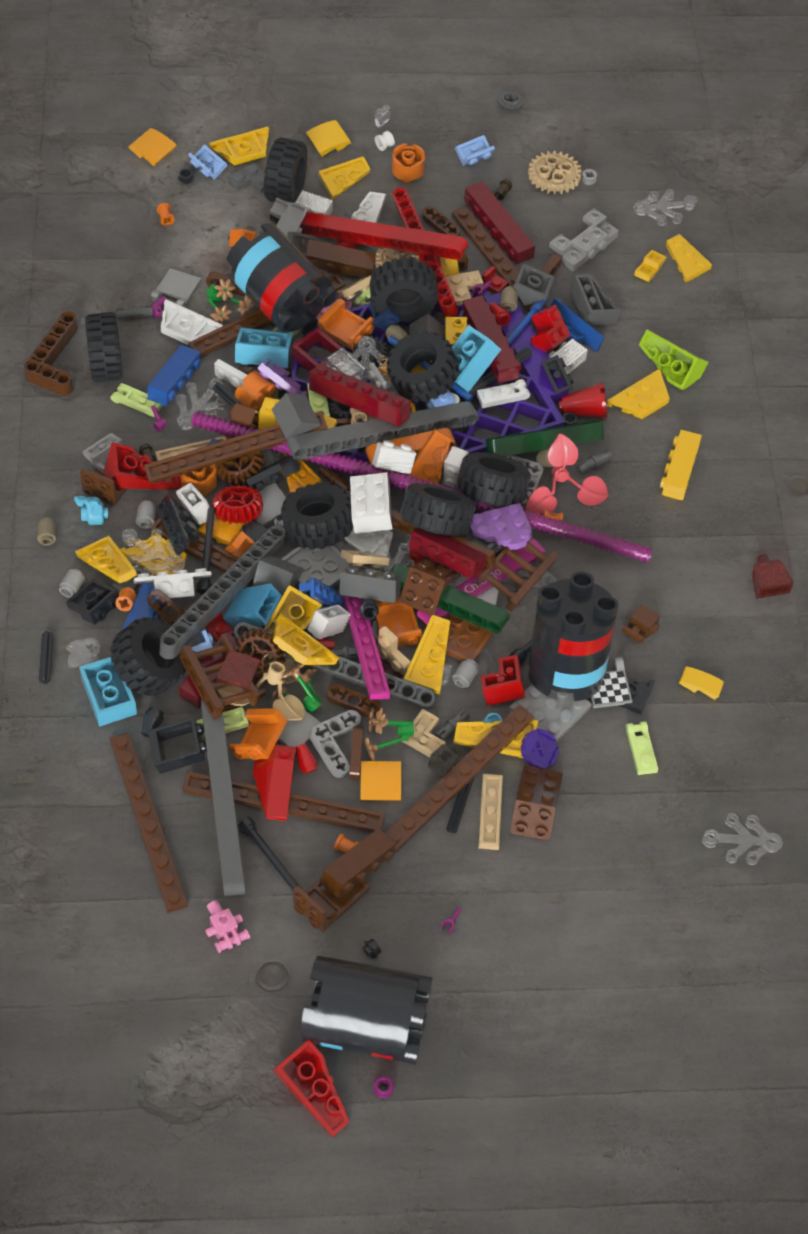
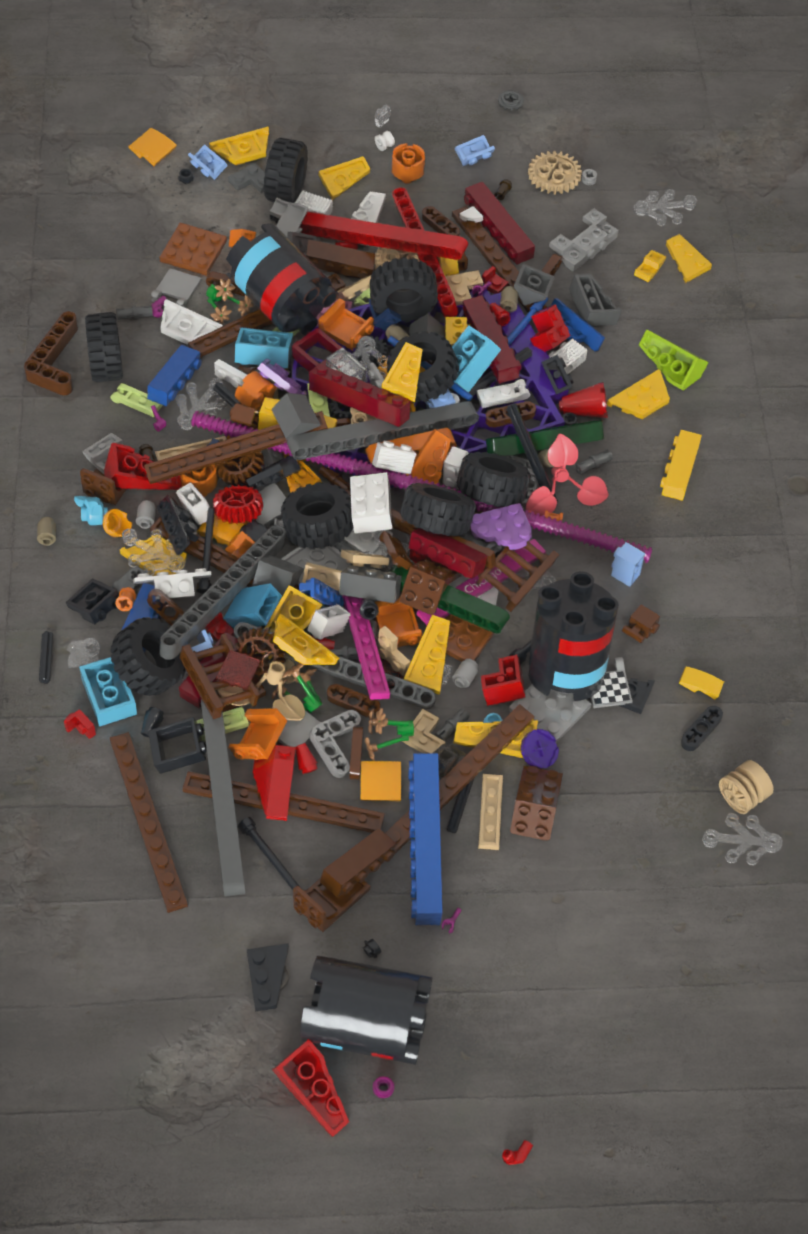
(71, 582): light grey brick -> none
(81, 722): none -> red bracket
(108, 559): yellow wing -> none
(116, 522): none -> light orange hair
(166, 216): orange bush -> none
(193, 249): none -> dark orange plate
(225, 927): bright pink piece -> none
(266, 974): none -> black wing
(326, 575): none -> tan plate
(328, 137): yellow slope -> none
(344, 844): orange bush -> none
(395, 550): none -> reddish brown plate
(404, 373): none -> yellow wing
(426, 843): none -> blue brick
(471, 214): none -> white tile
(504, 419): none -> reddish brown beam
(519, 1156): none -> red arm
(528, 447): none -> black axle
(627, 564): none -> light blue brick
(641, 748): yellowish green plate -> none
(701, 720): none -> black beam
(746, 787): none -> tan wheel
(770, 578): clear red torso -> none

